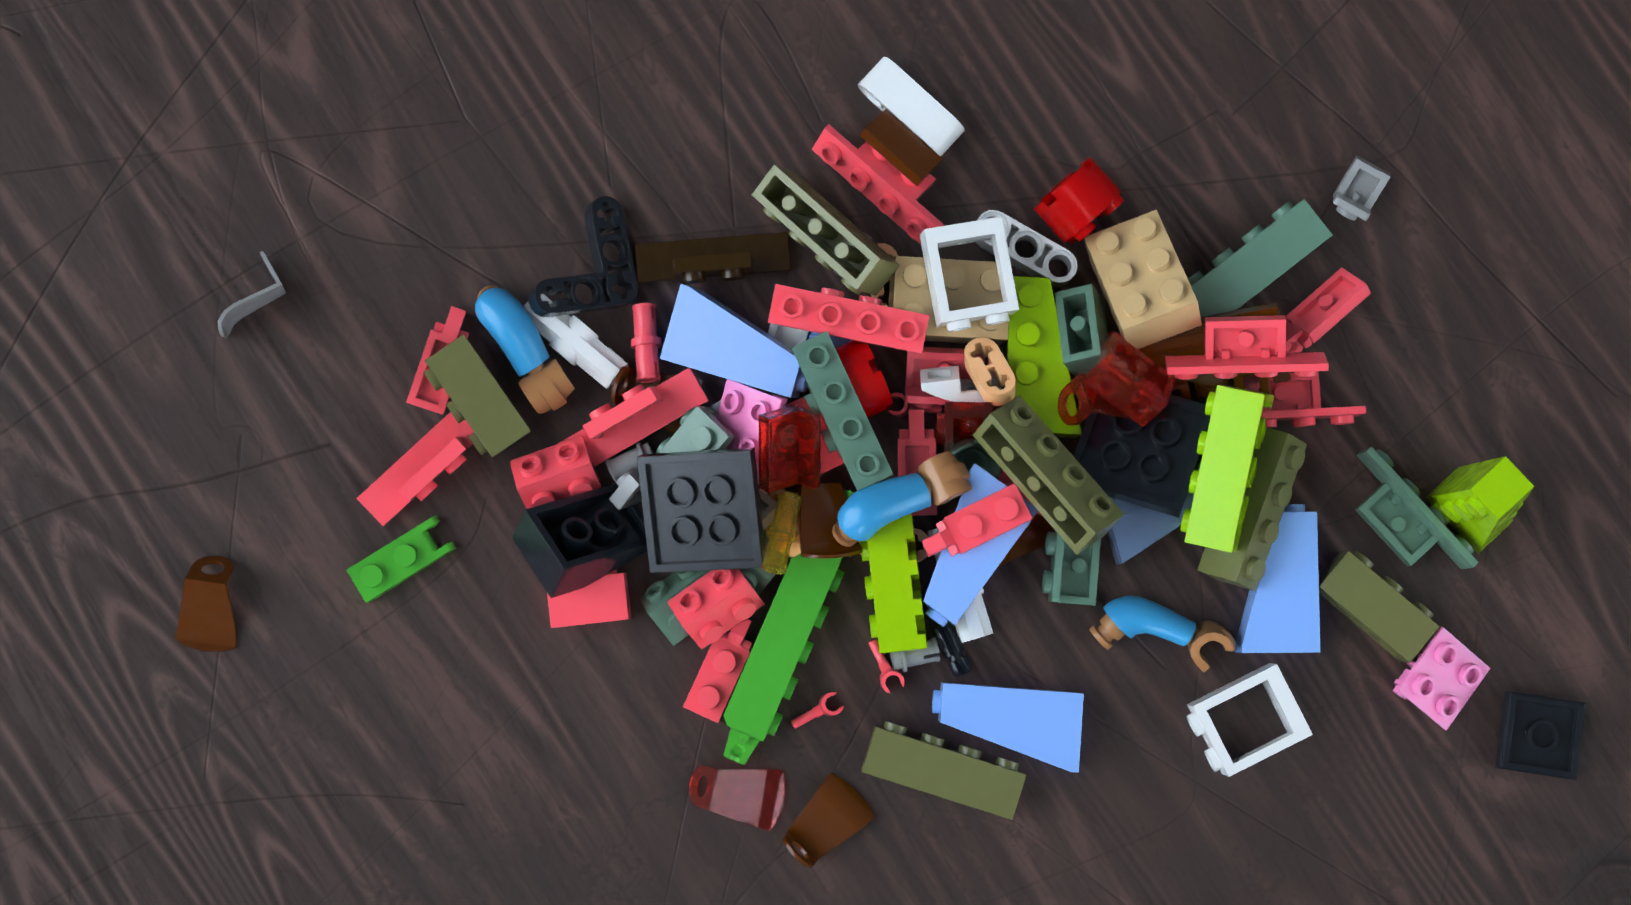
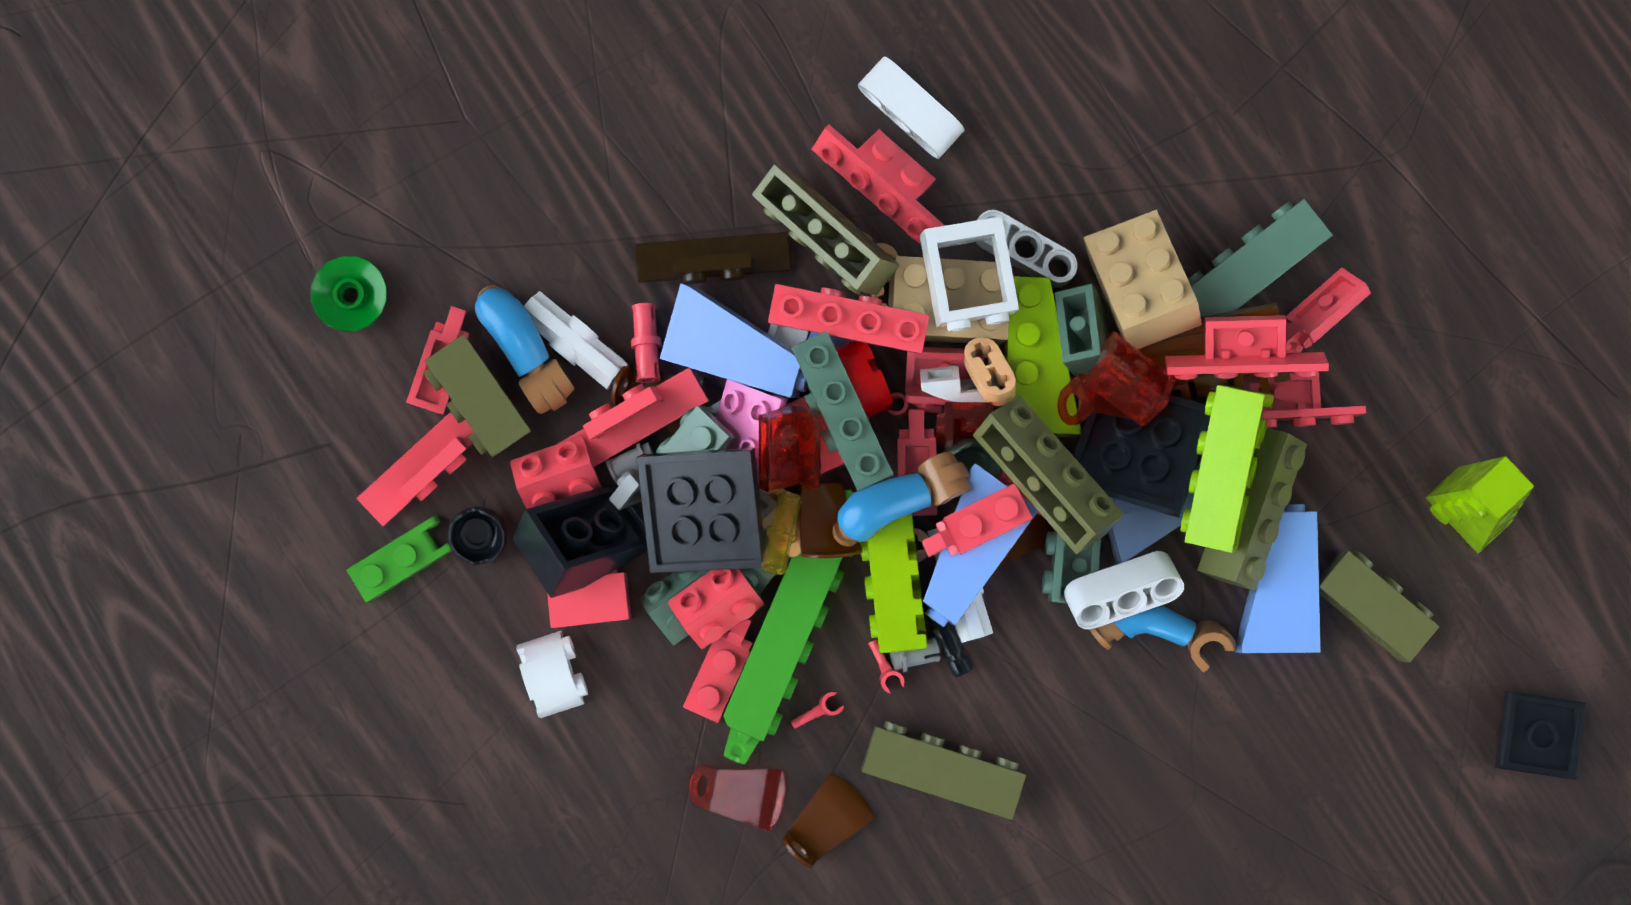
(206, 608): reddish brown piece -> none
(251, 303): light grey piece -> none
(330, 291): none -> green dish
(477, 535): none -> black hair
(550, 675): none -> white cylinder
(600, 282): black beam -> none
(901, 147): reddish brown tile -> none
(1021, 719): light blue slope -> none
(1078, 201): red brick -> none
(1123, 590): none -> white beam
(1283, 702): white window -> none
(1360, 189): light grey bracket -> none
(1403, 517): sand green bracket -> none
(1441, 678): bright pink hinge -> none

